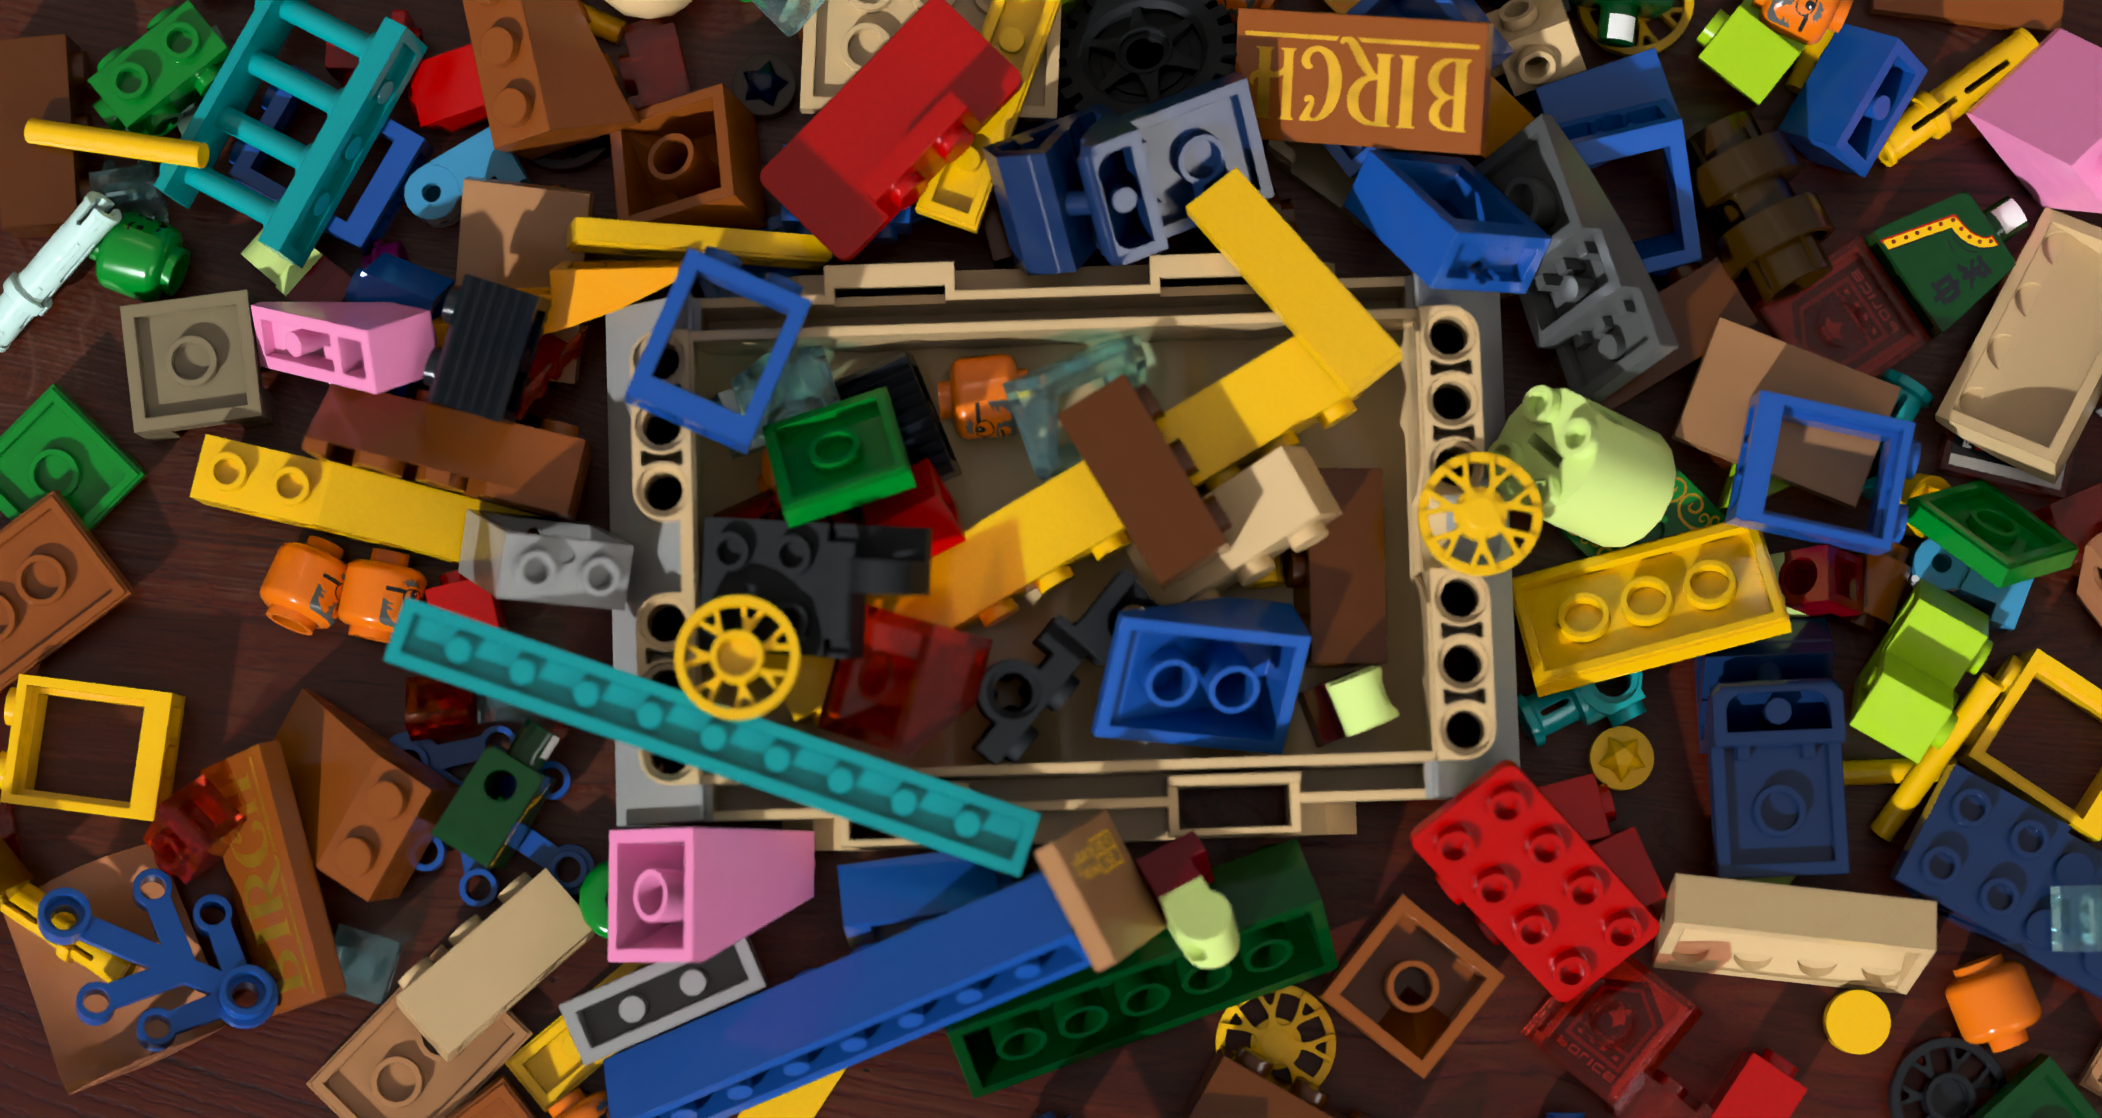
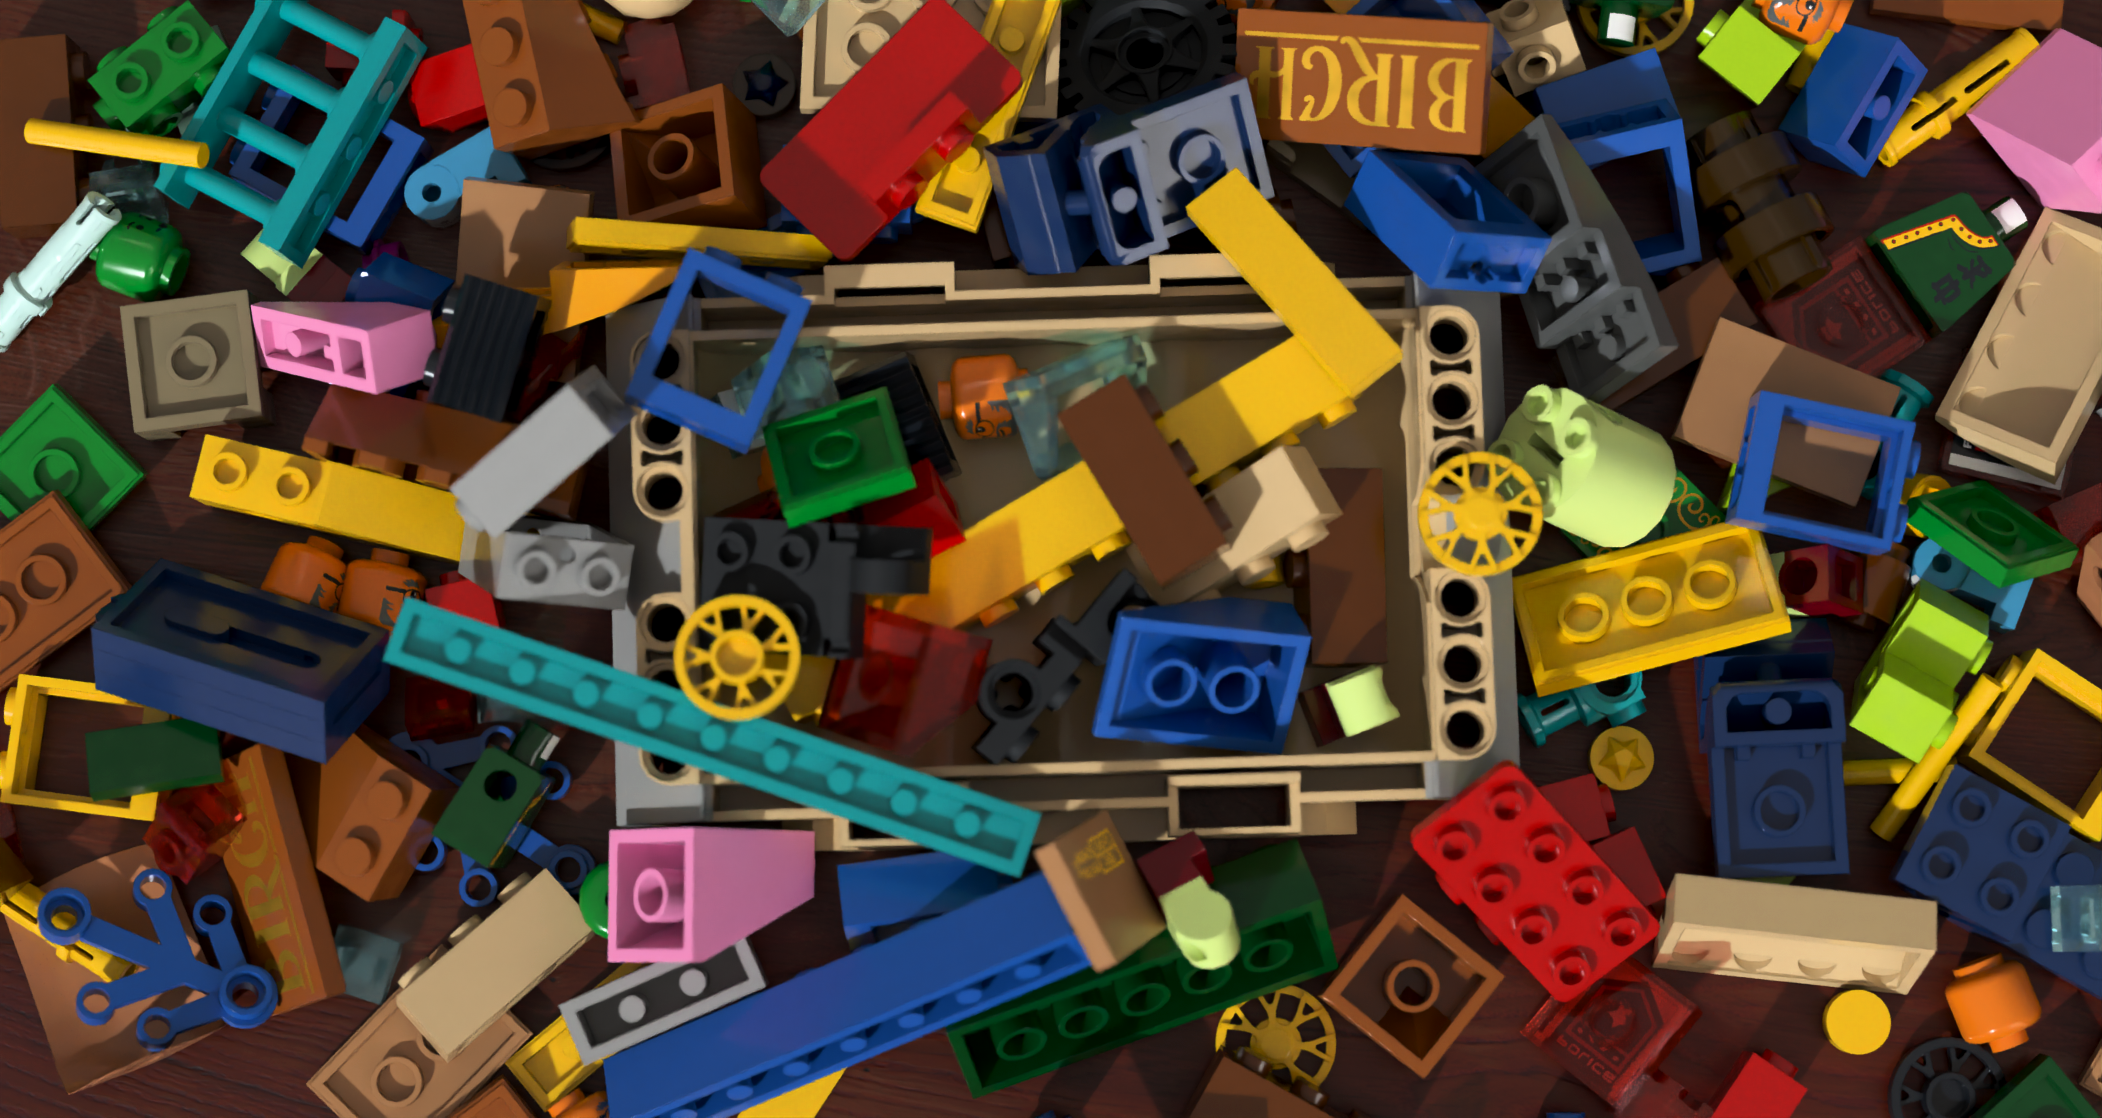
(152, 758): none -> dark green tile
(241, 659): none -> dark blue piece
(541, 453): none -> light grey window

